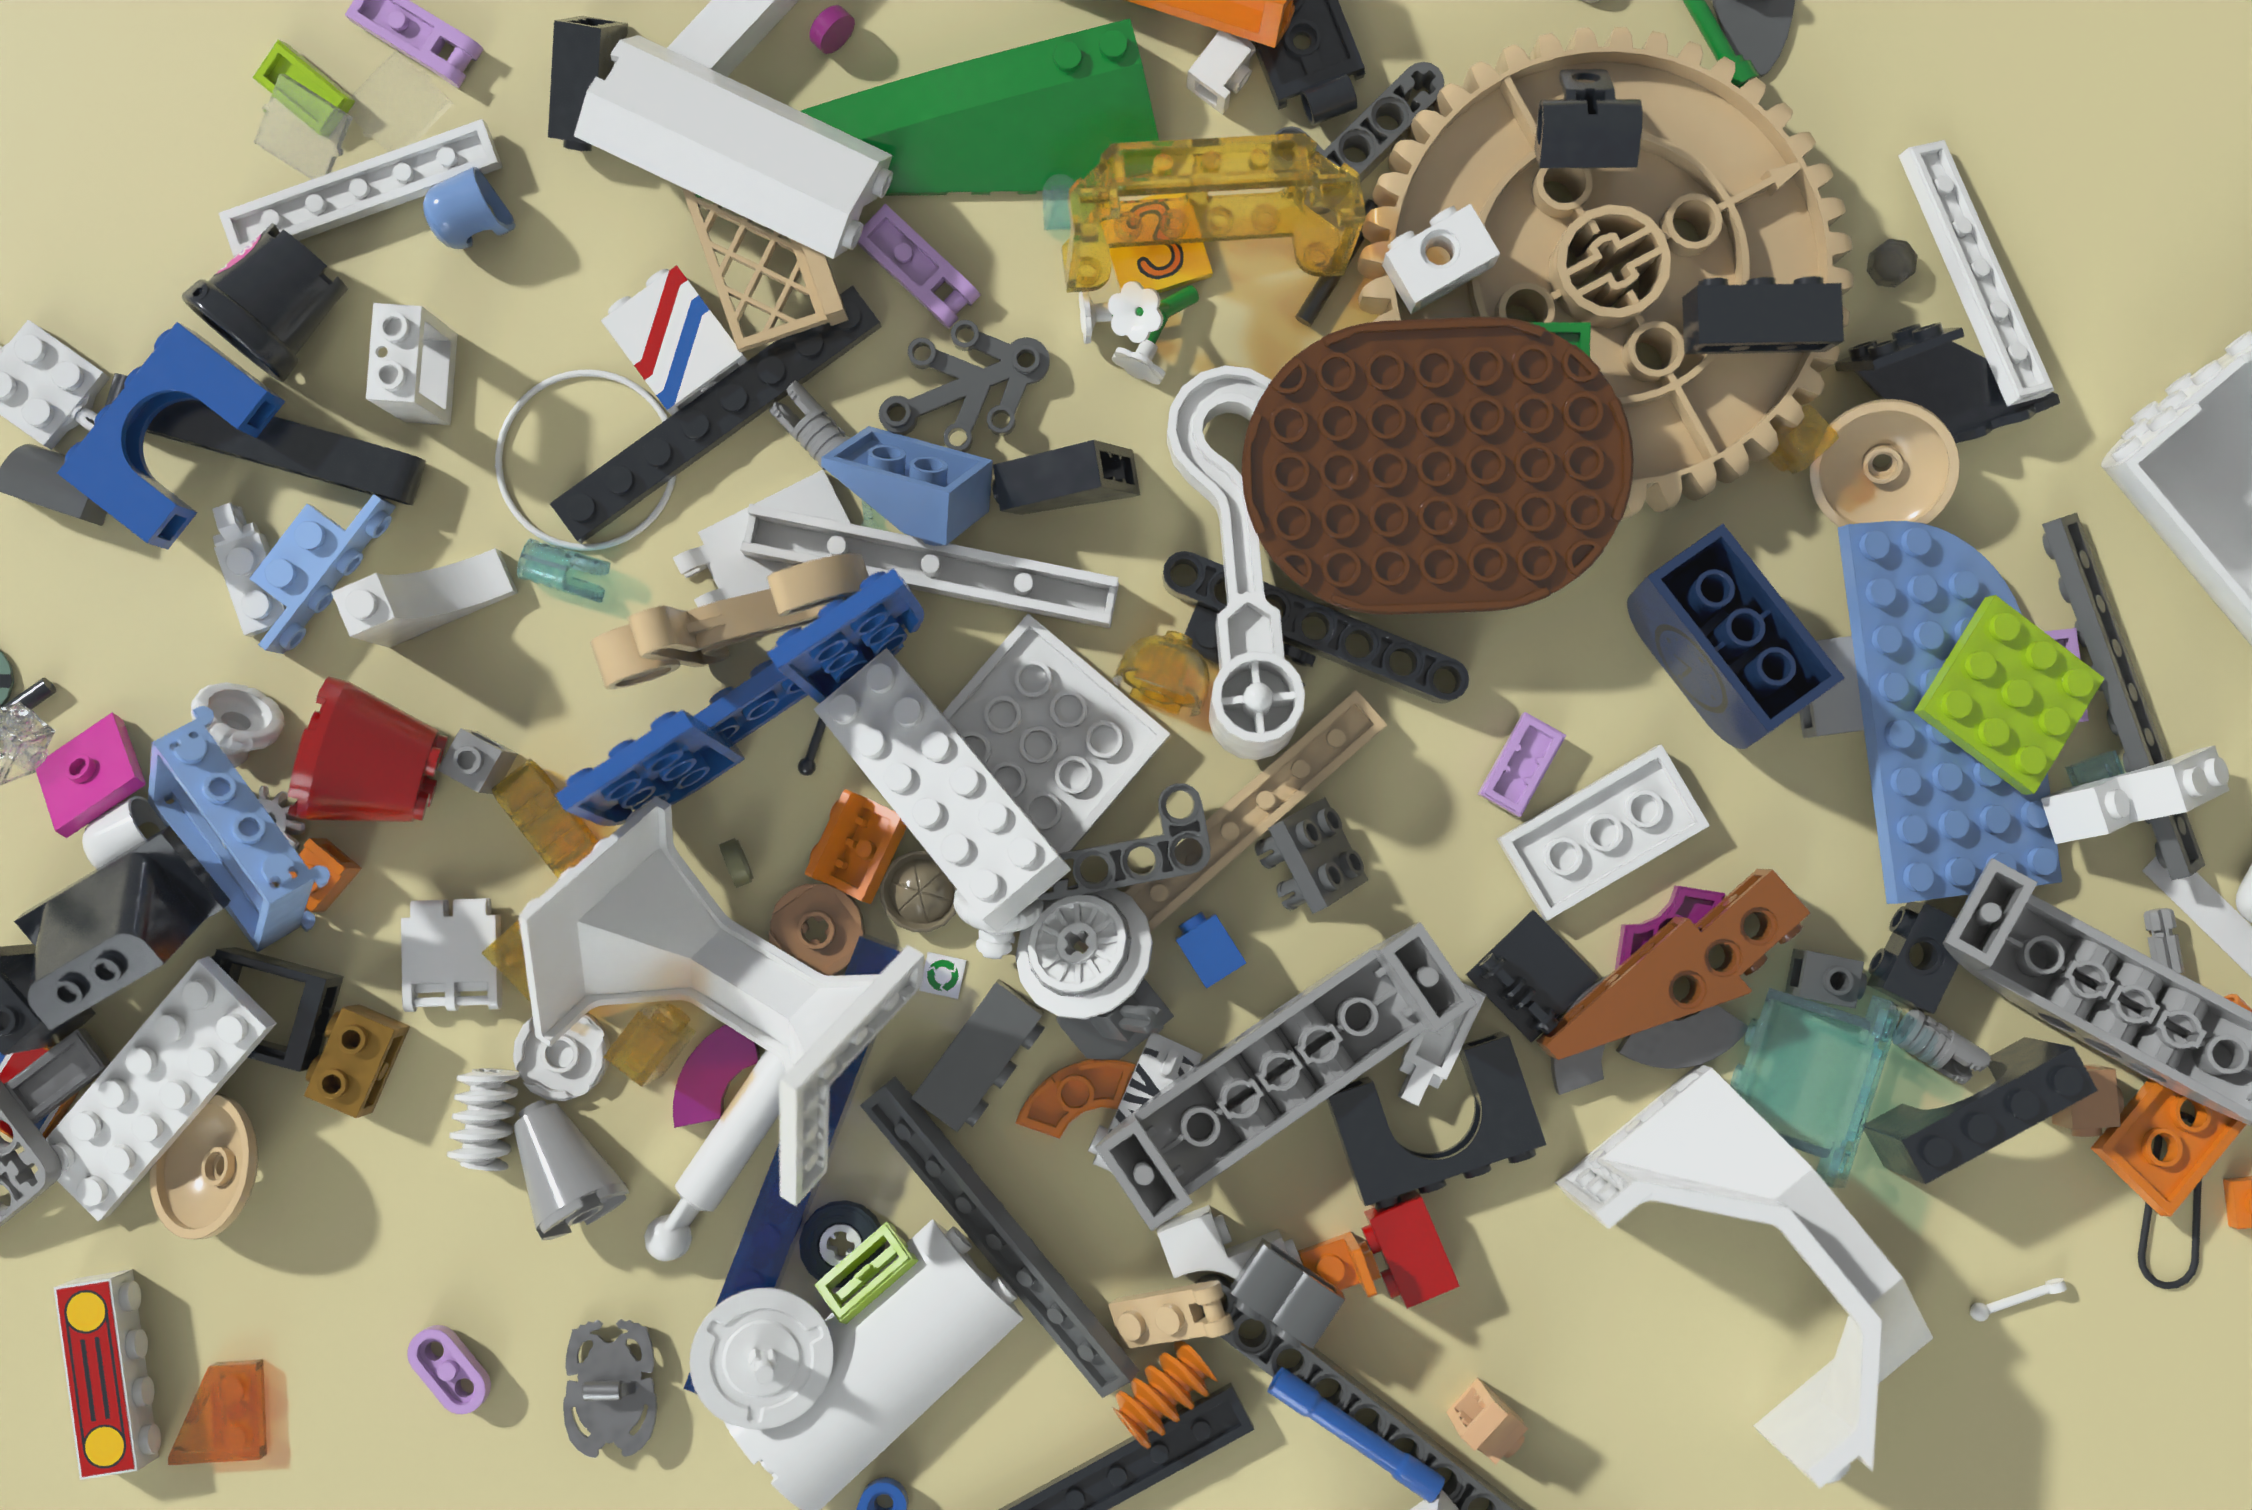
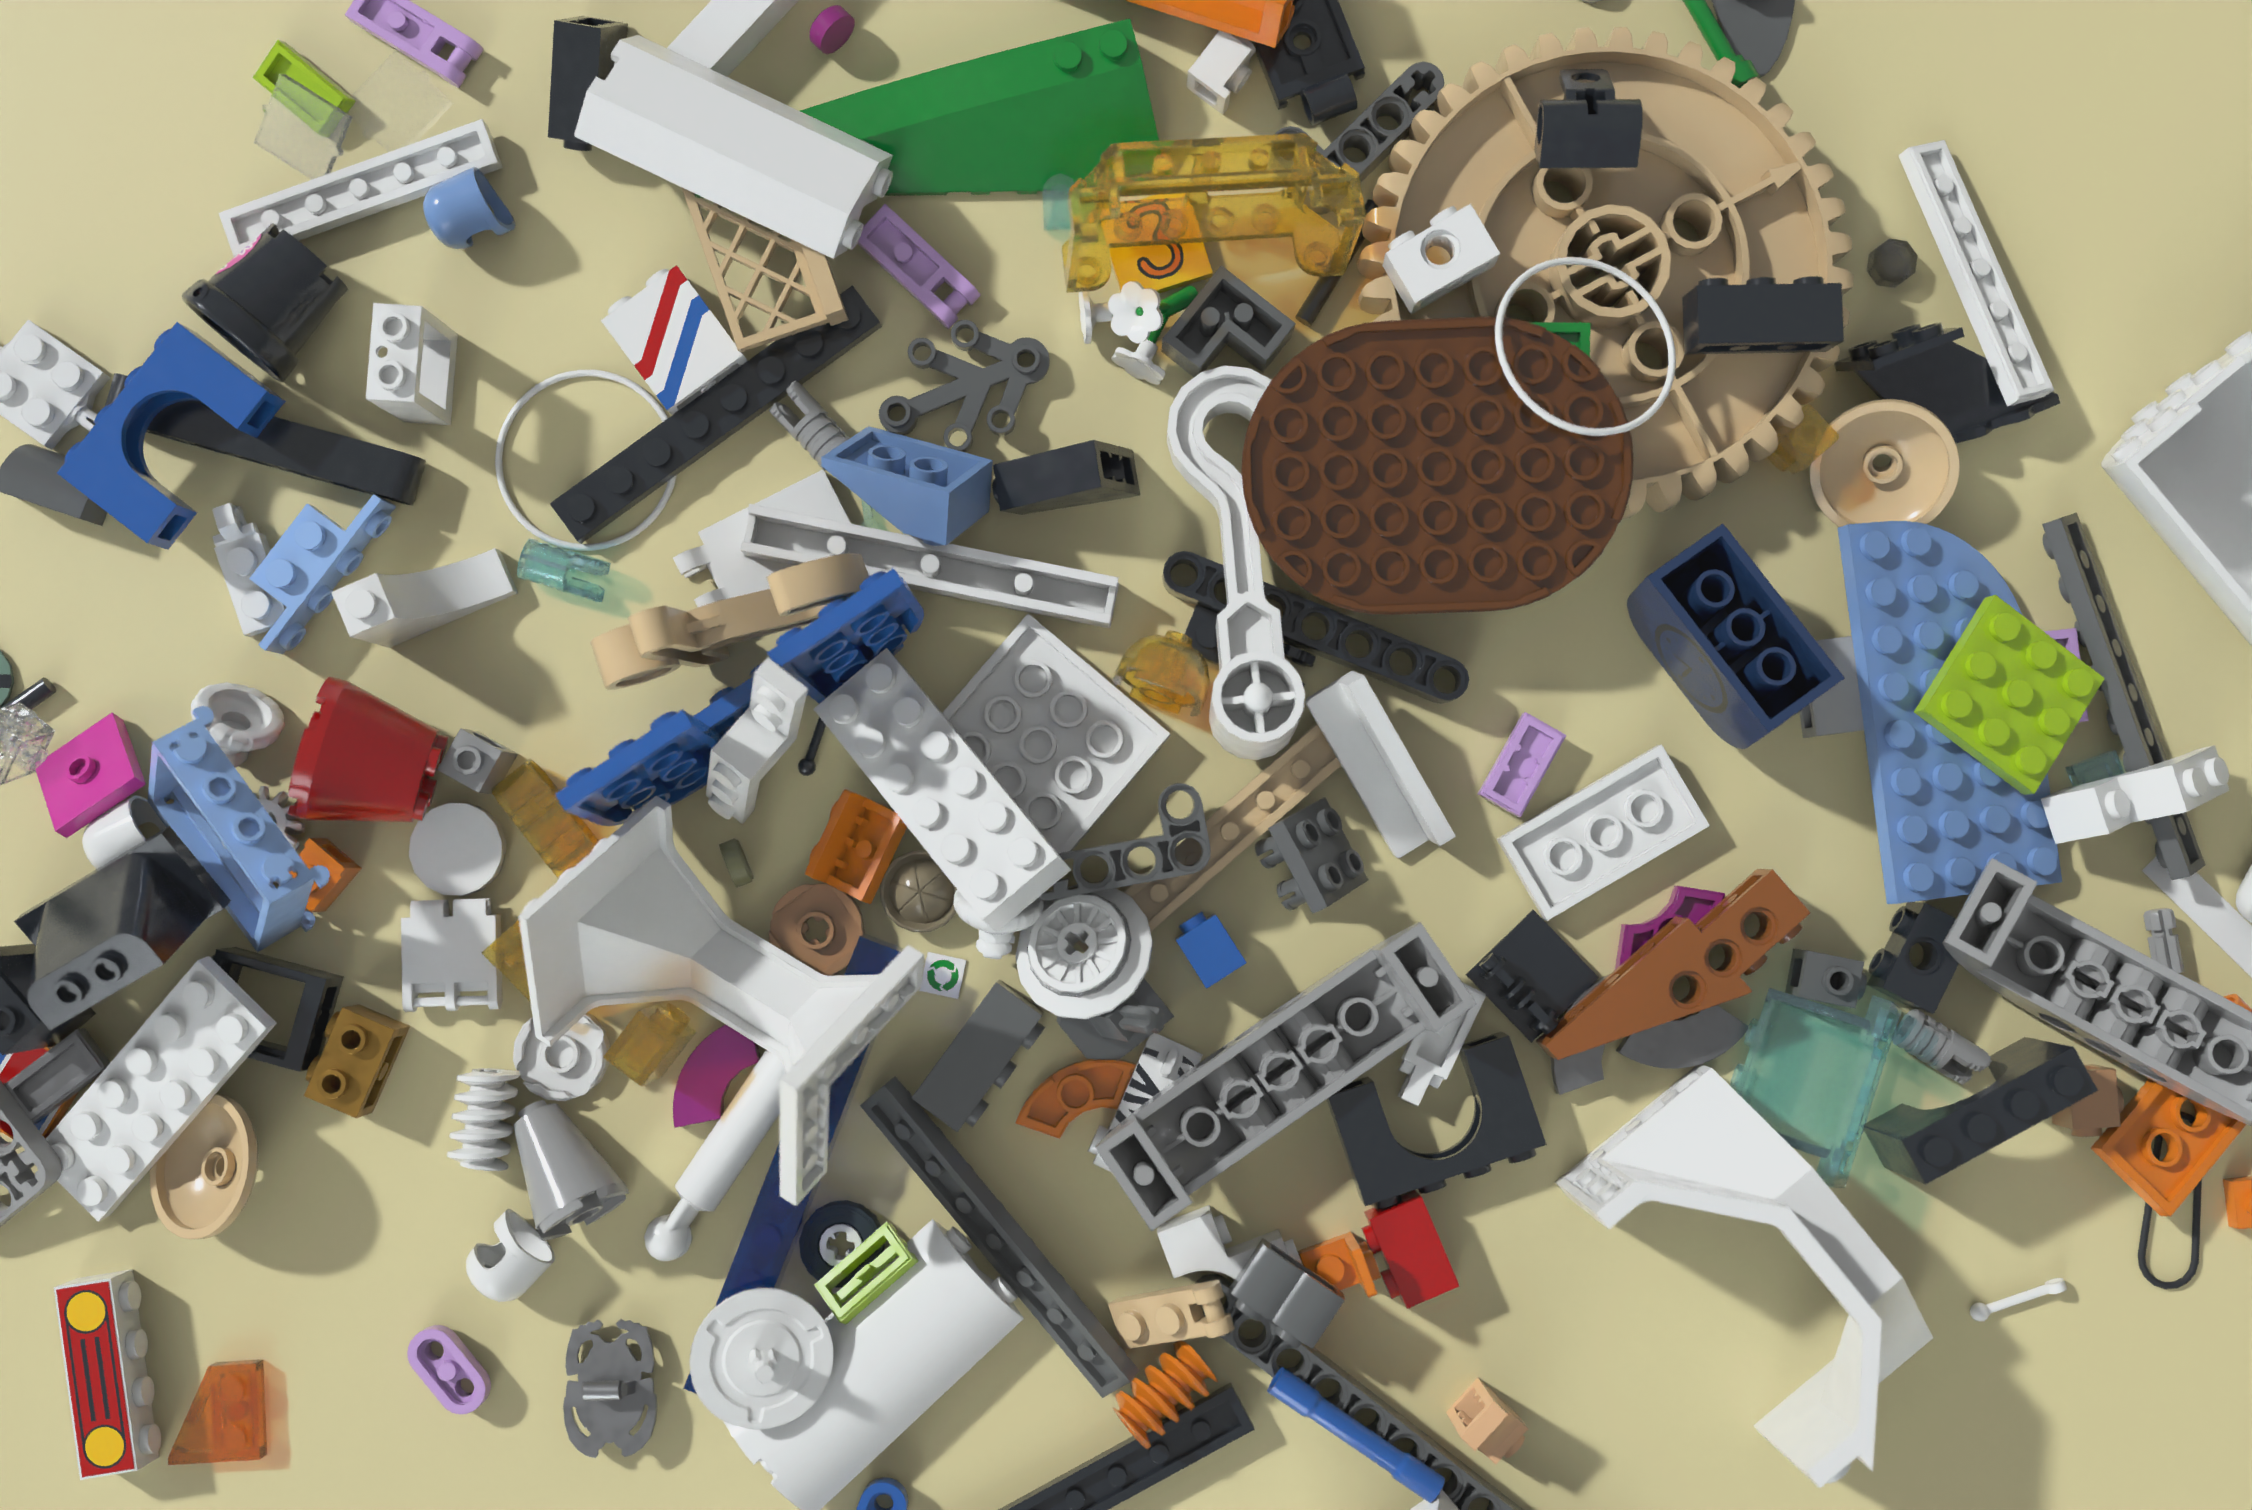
(457, 849): none -> white tile
(511, 1265): none -> white helmet
(755, 742): none -> white bracket
(1231, 316): none -> dark grey brick
(1378, 764): none -> white panel
(1529, 402): none -> white piece

